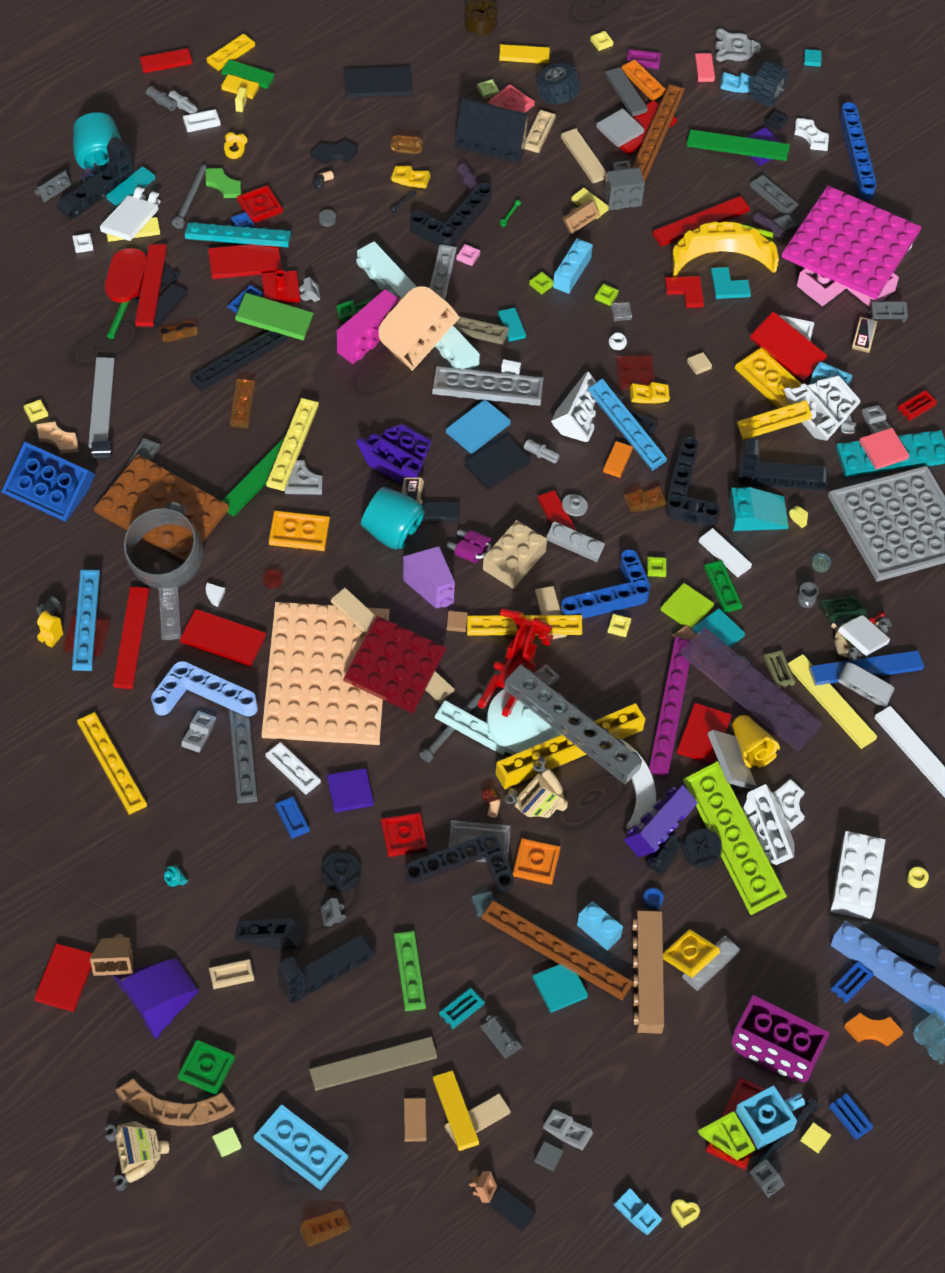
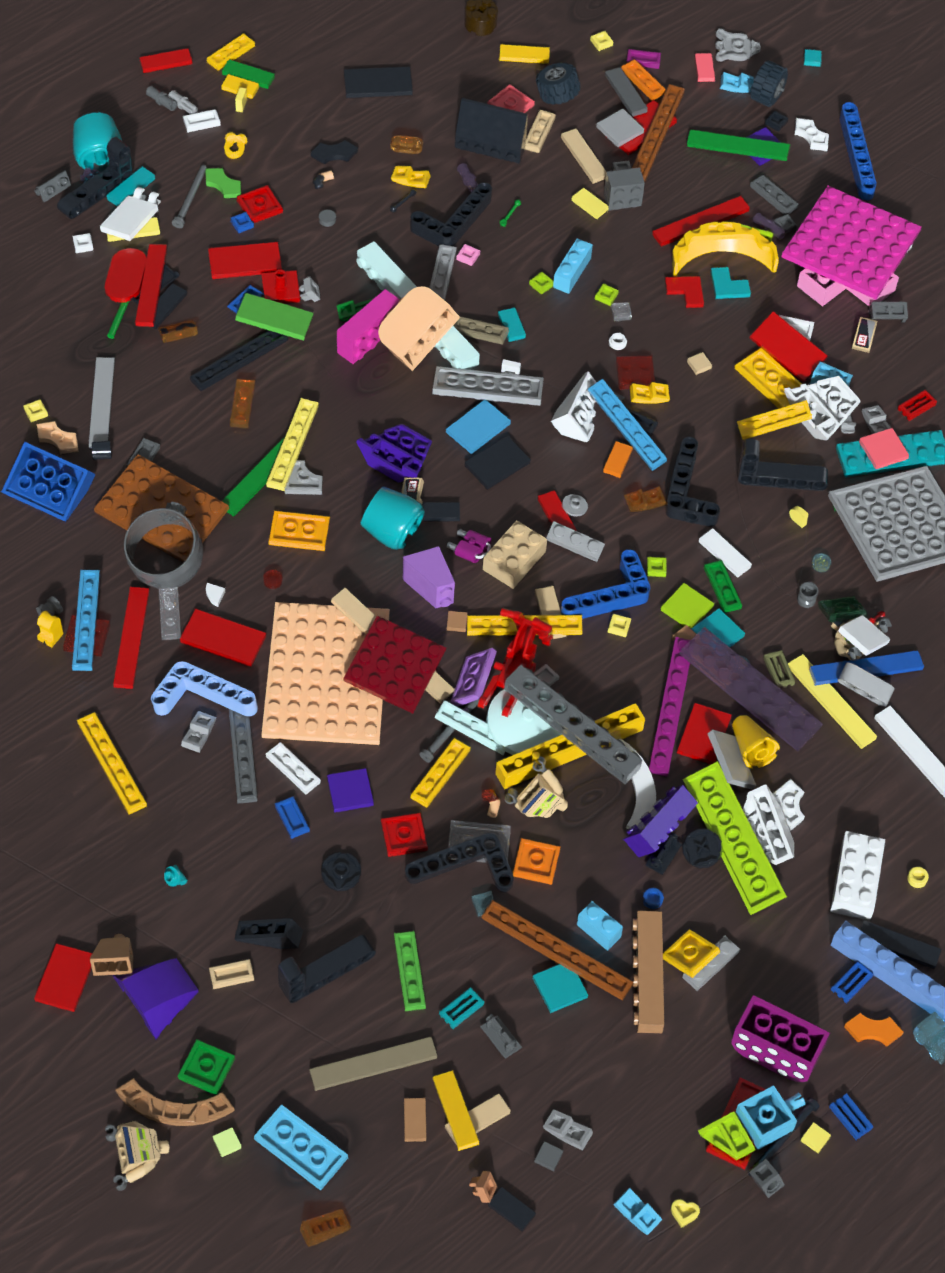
(241, 235): teal plate -> none
(331, 912): dark grey tile -> none
(440, 772): none -> yellow tile
(473, 677): none -> medium lavender tile
(487, 89): yellowish green tile -> none
(541, 451): light grey axle -> none
(581, 216): medium nougat tile -> none
(757, 510): teal slope -> none

